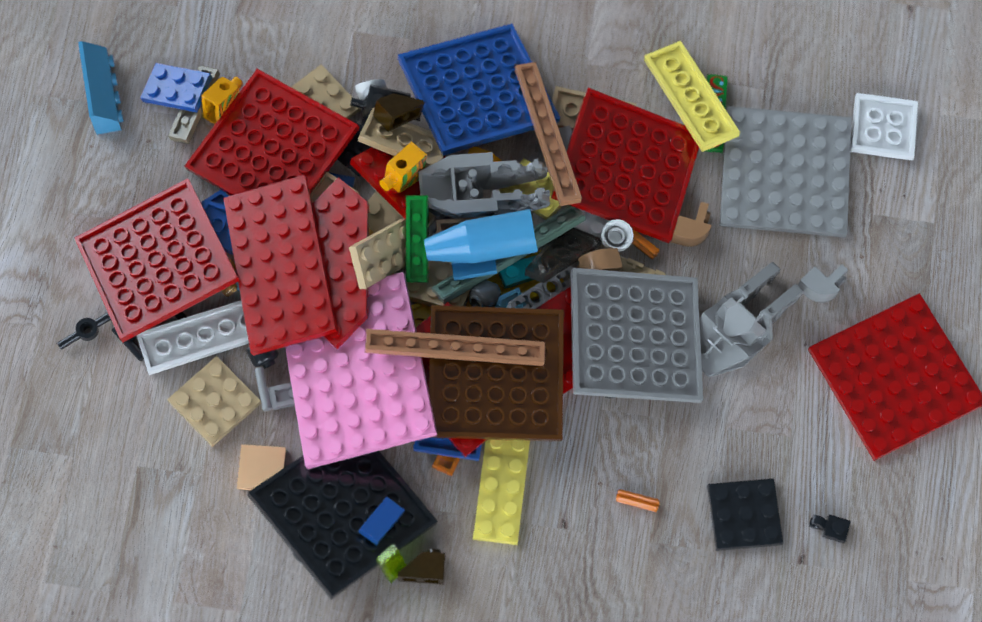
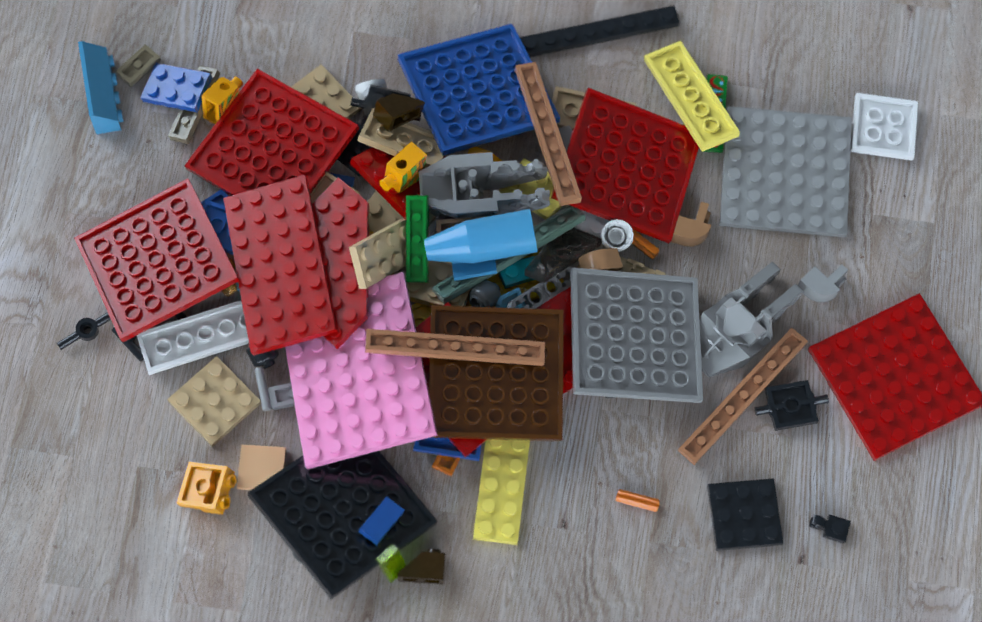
(138, 65): none -> dark tan plate
(207, 487): none -> light orange plate
(601, 31): none -> black plate
(742, 396): none -> nougat plate
(791, 405): none -> black plate

